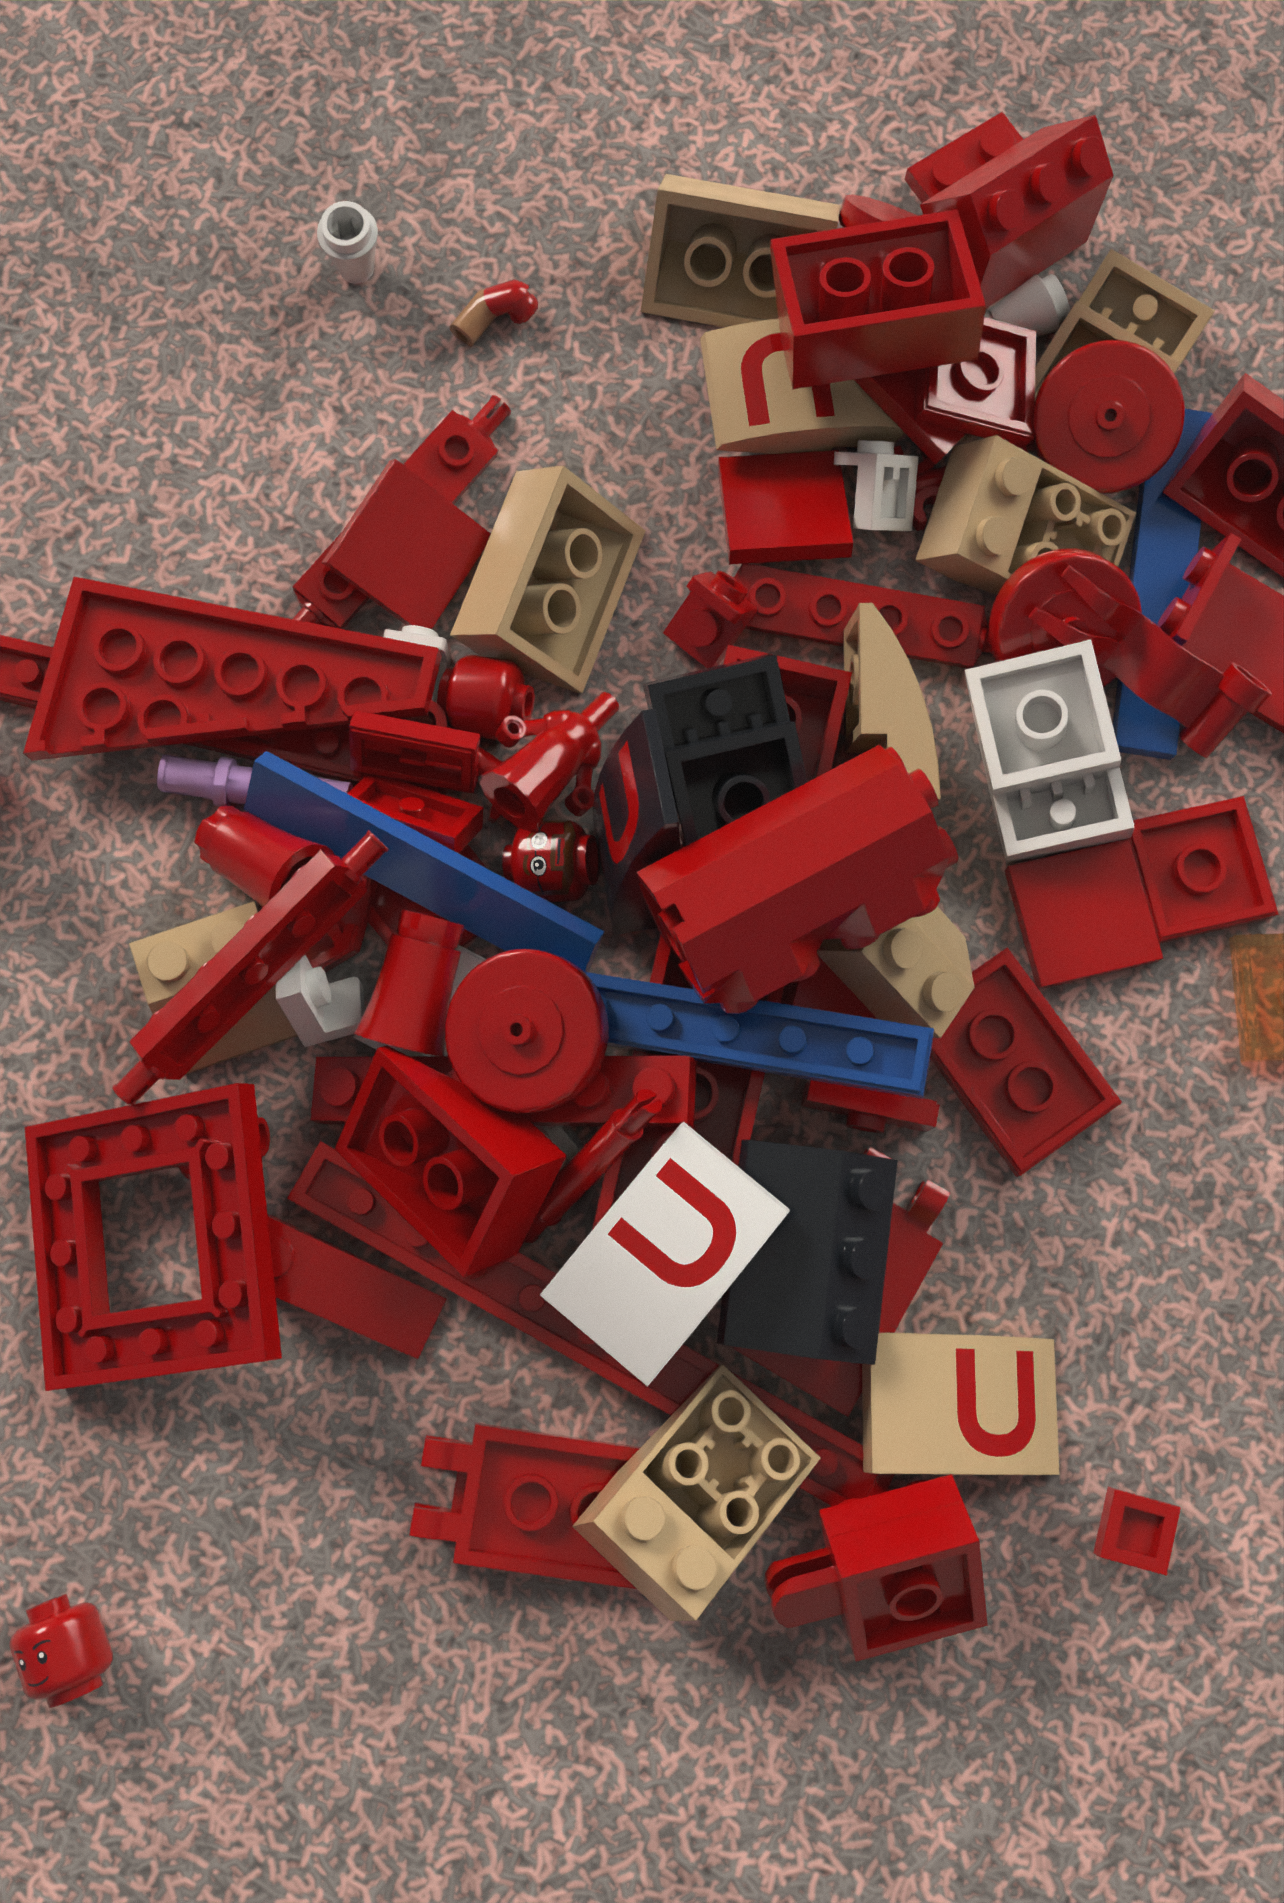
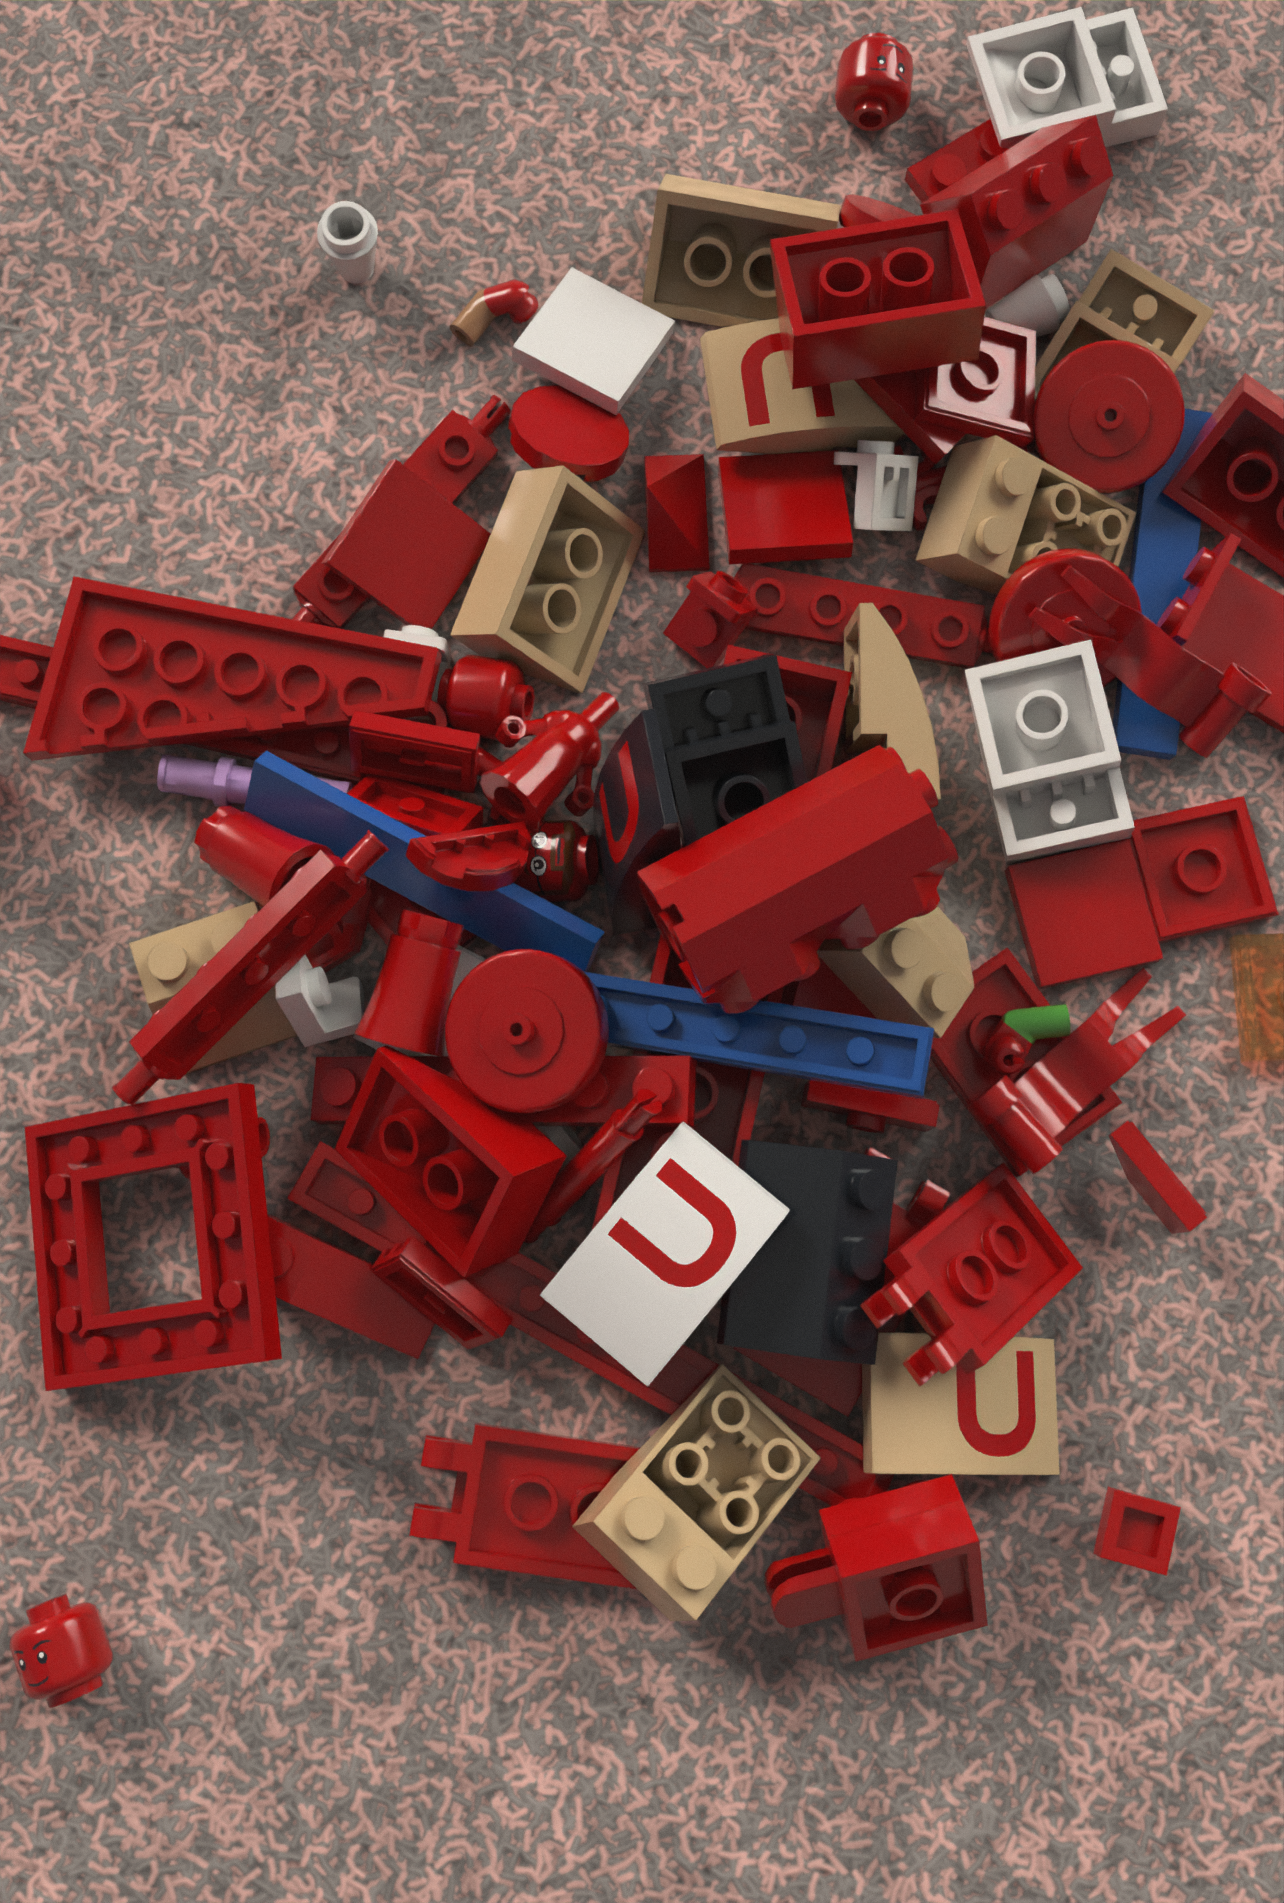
(441, 1293): none -> red tile
(473, 858): none -> red tile
(566, 430): none -> red tile
(593, 340): none -> white tile
(676, 513): none -> red slope
(874, 81): none -> red head
(974, 1275): none -> red tile
(1019, 1030): none -> arm
(1067, 1079): none -> red flag
(1068, 71): none -> white slope
(1155, 1180): none -> red tile

